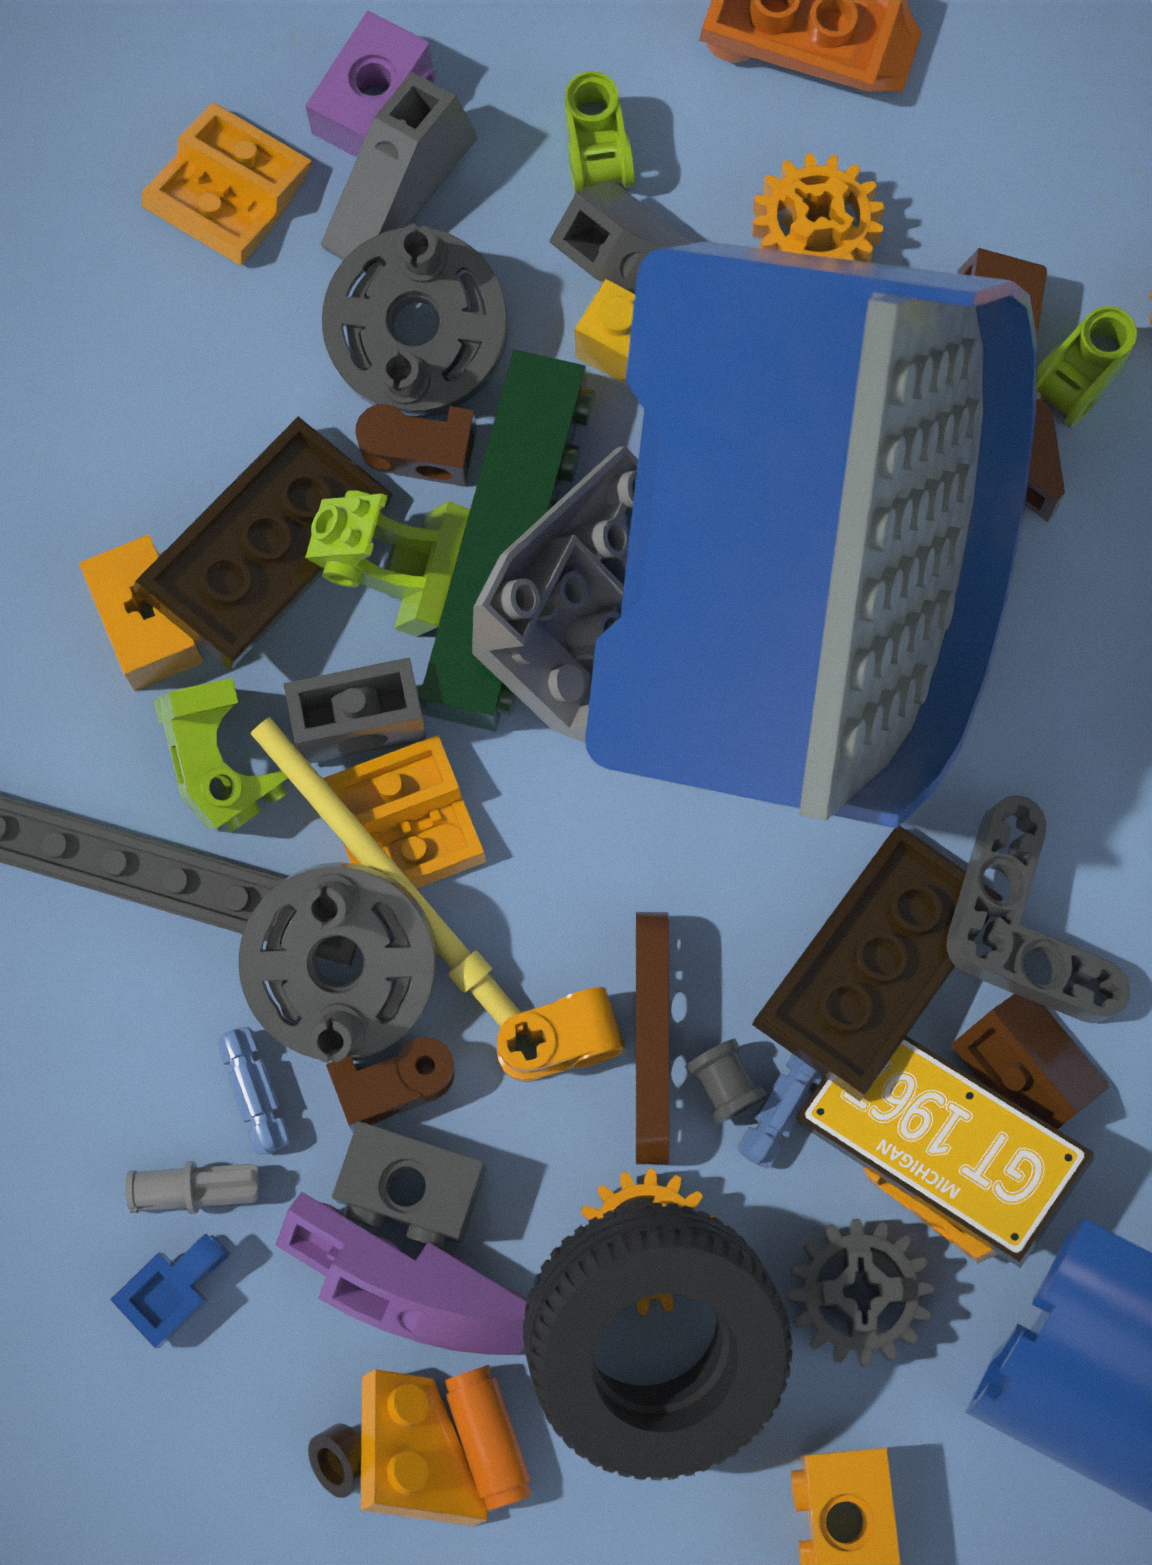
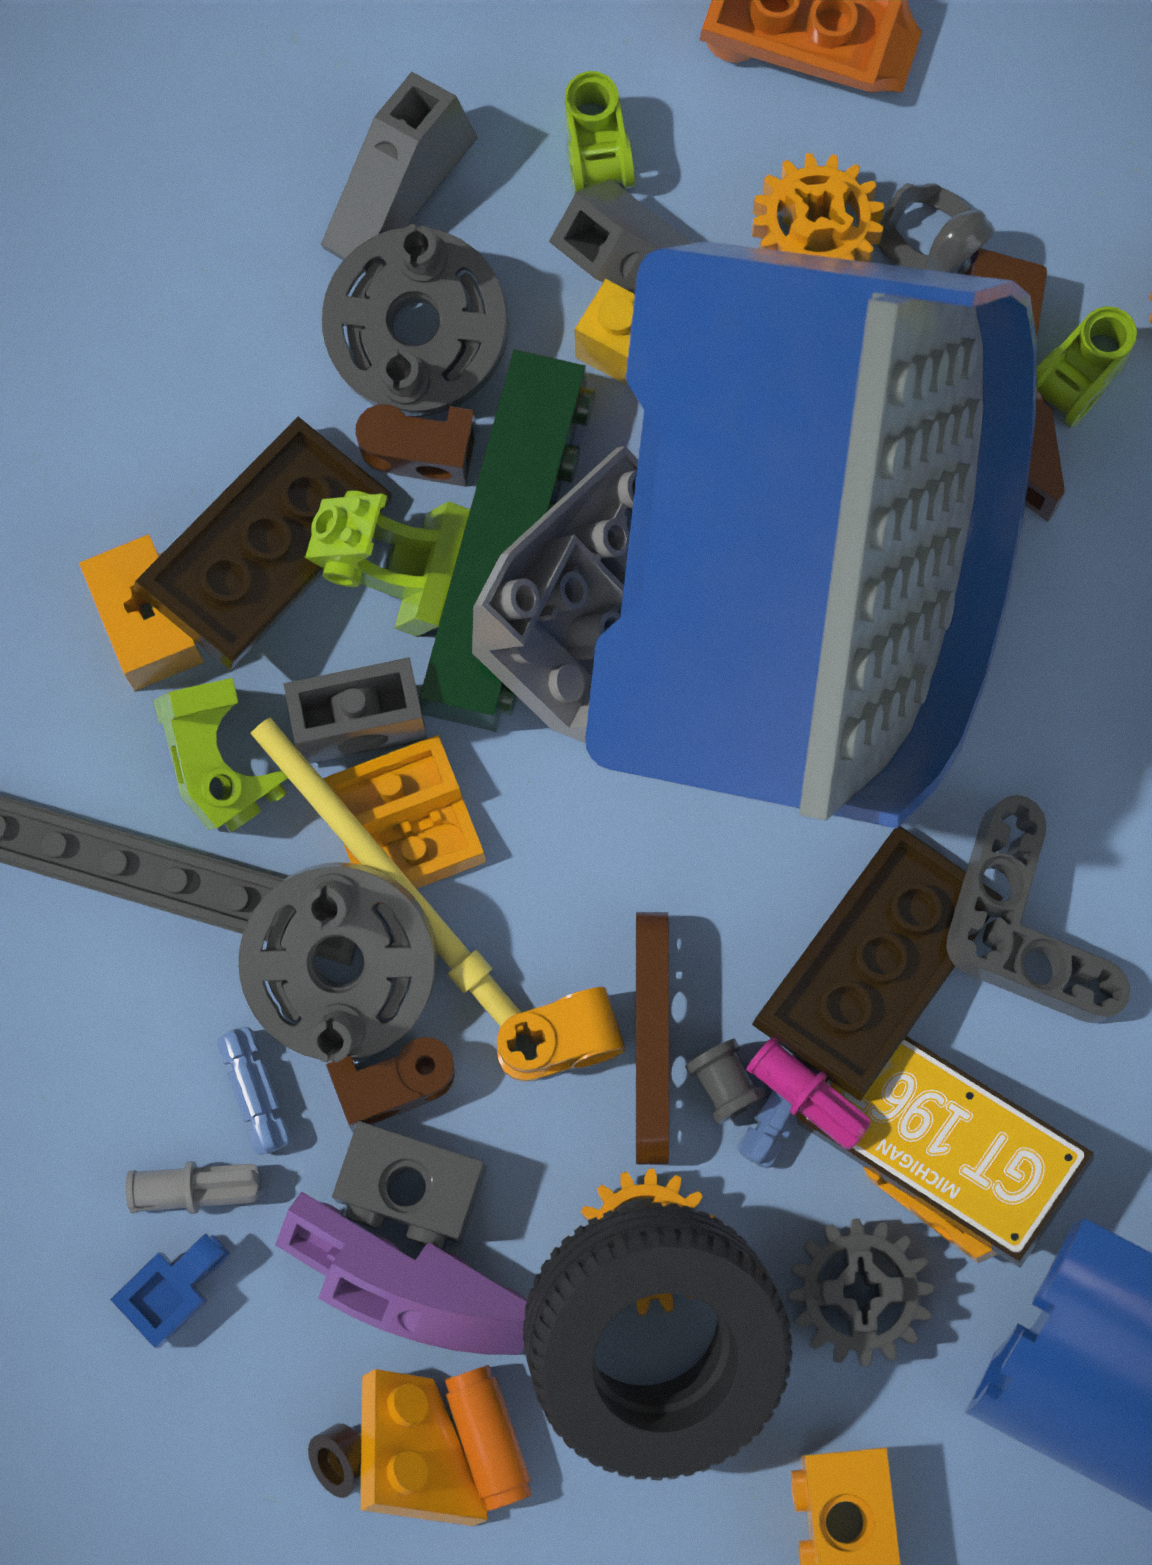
(226, 183): light orange slope -> none
(372, 57): medium lavender brick -> none
(809, 1094): none -> dark pink axle
(954, 243): none -> dark grey piece
(1031, 1061): reddish brown panel -> none

